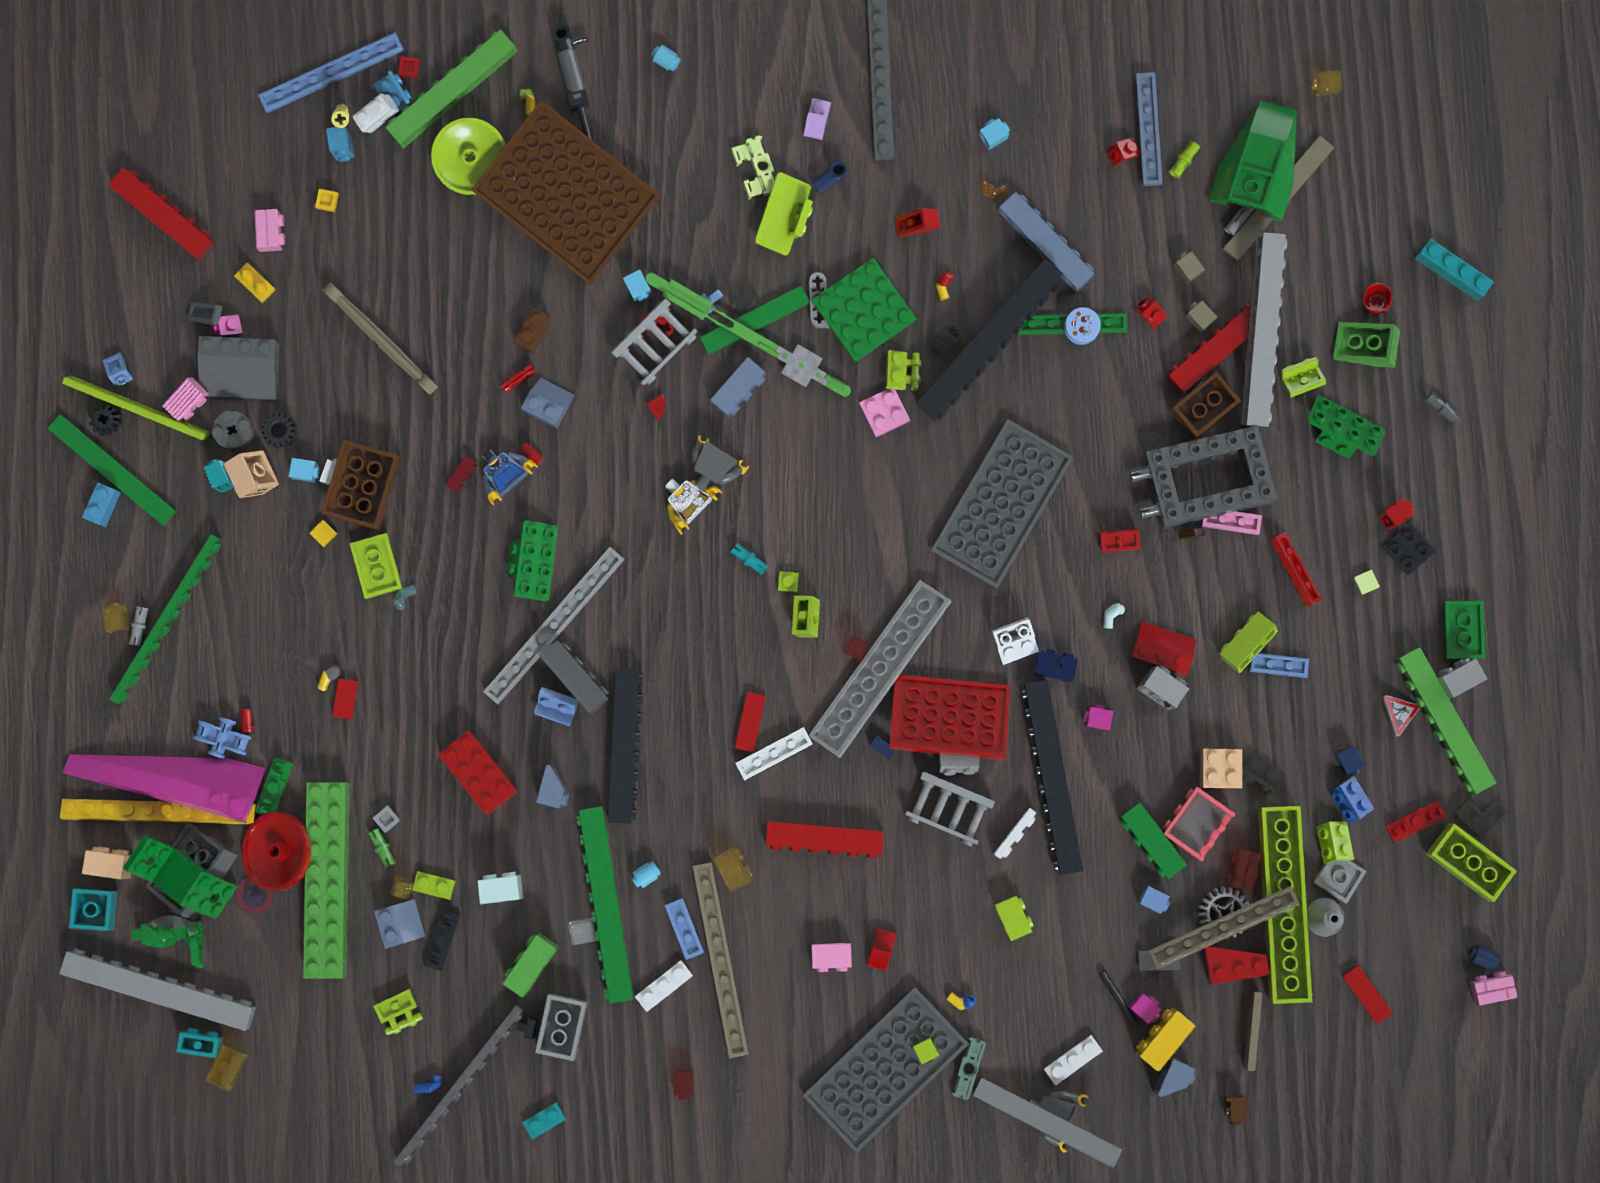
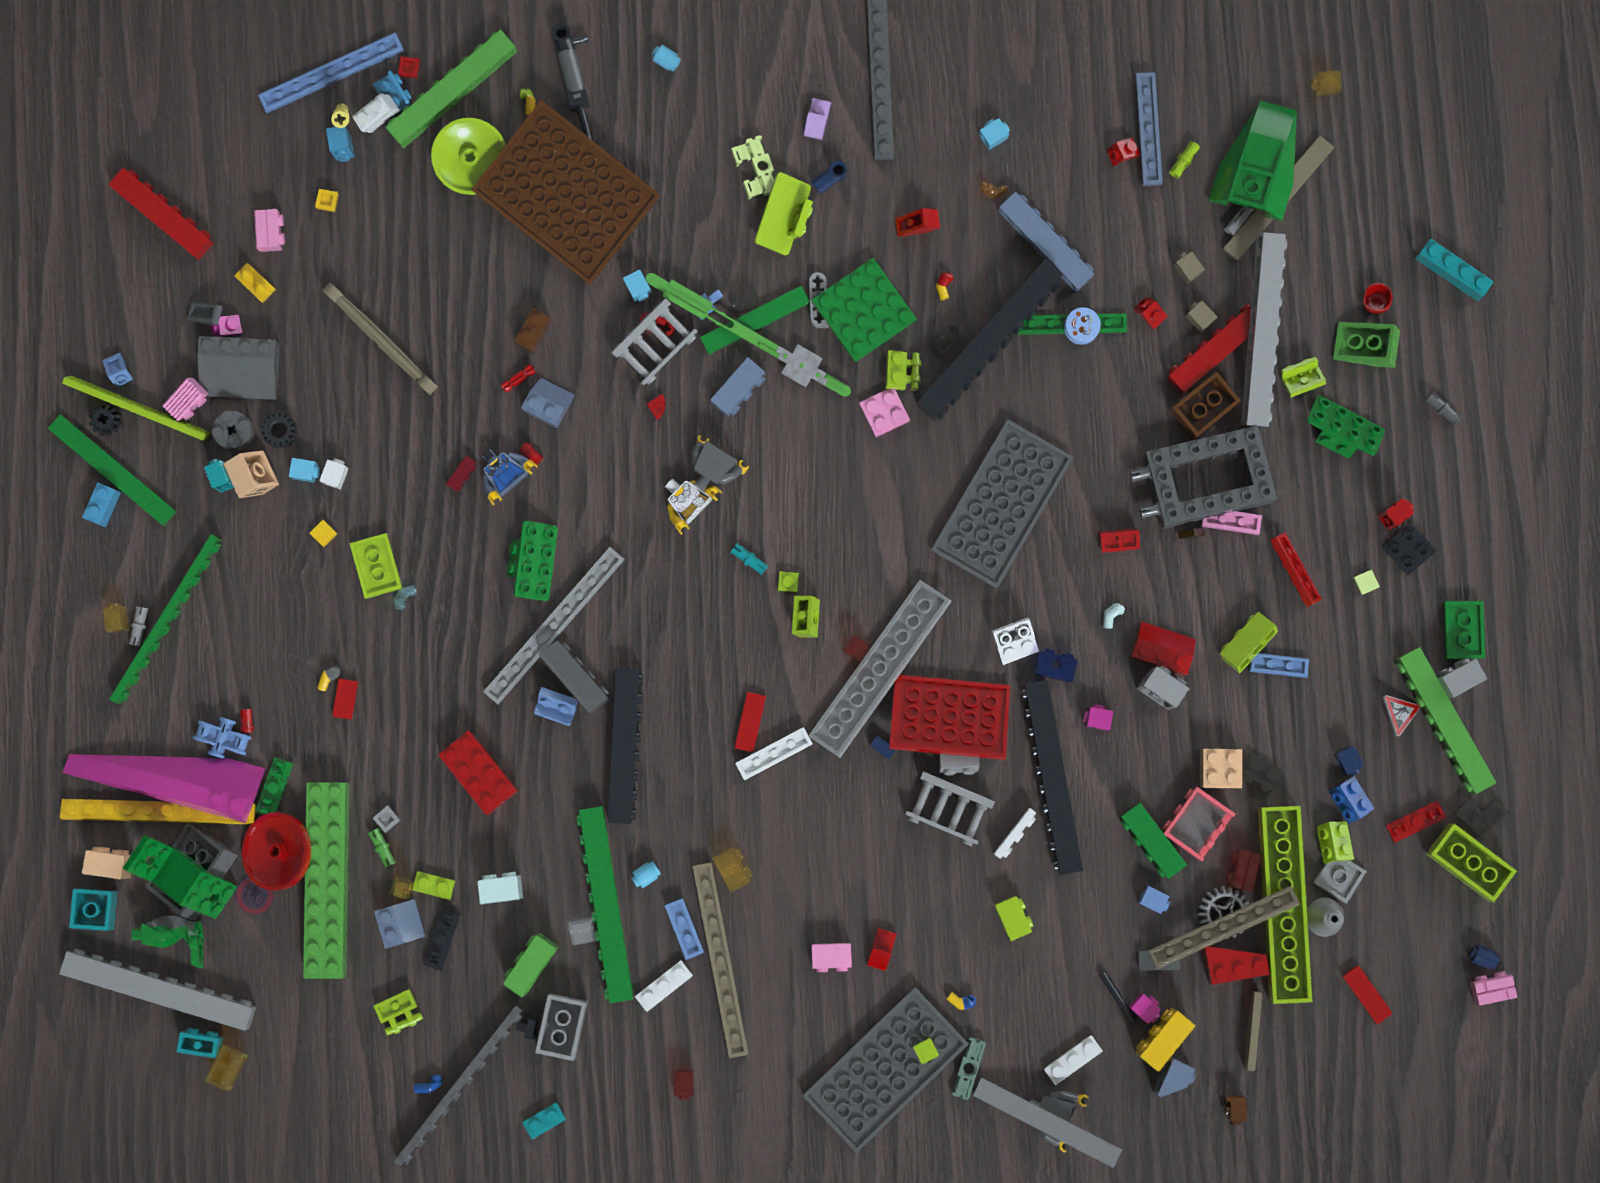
(361, 485): reddish brown slope -> none
(552, 789): sand blue slope -> none
(824, 838): red brick -> none

